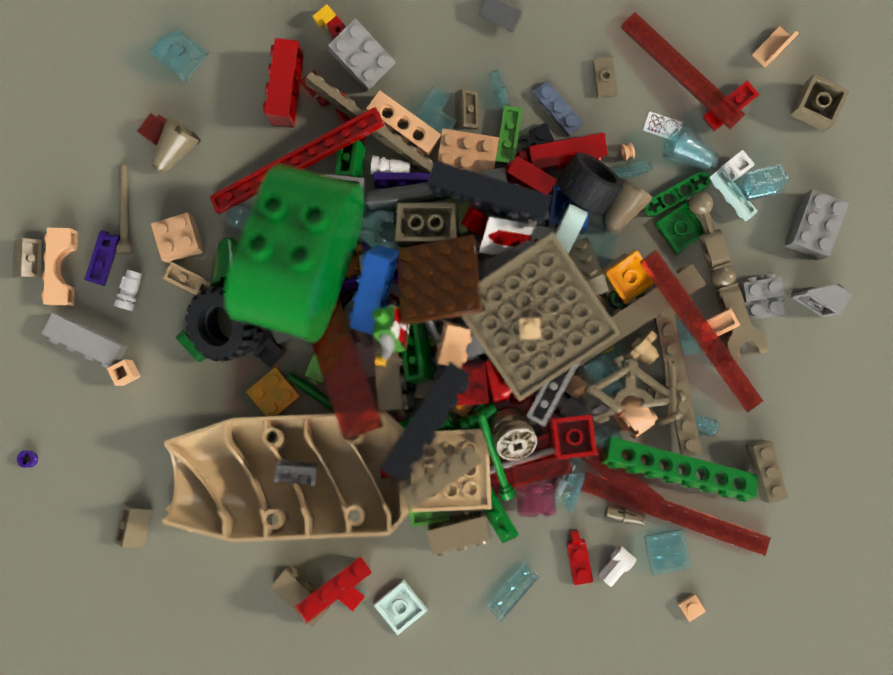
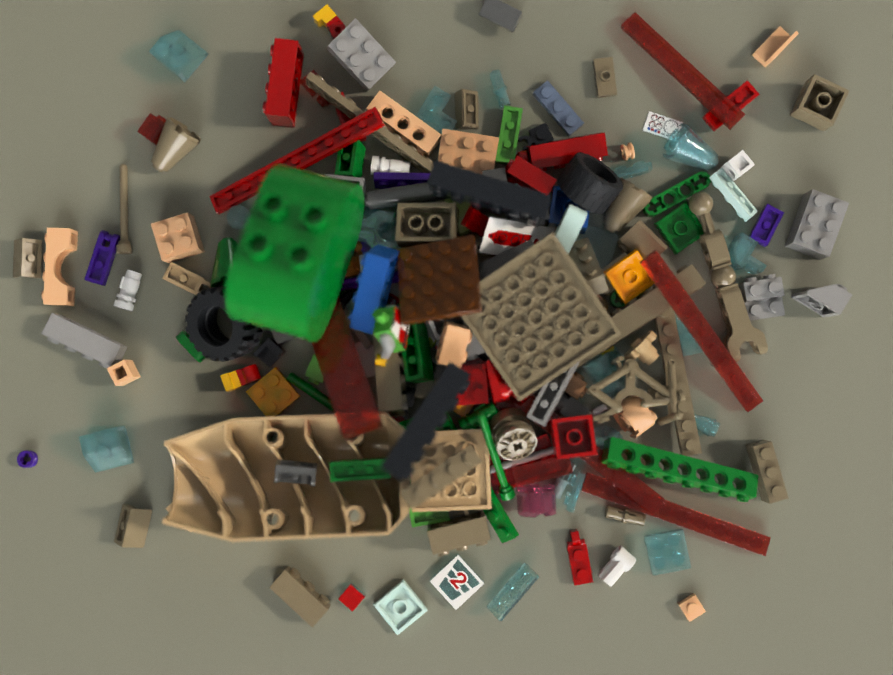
(107, 449): none -> clear light blue slope
(240, 377): none -> leg
(332, 590): red brick -> none
(357, 470): none -> green plate
(456, 581): none -> tile
(529, 328): tan plate -> none
(640, 238): none -> dark tan slope
(723, 322): light nougat tile -> none
(740, 254): none -> clear light blue brick
(763, 182): clear light blue brick -> none
(766, 225): none -> dark purple plate

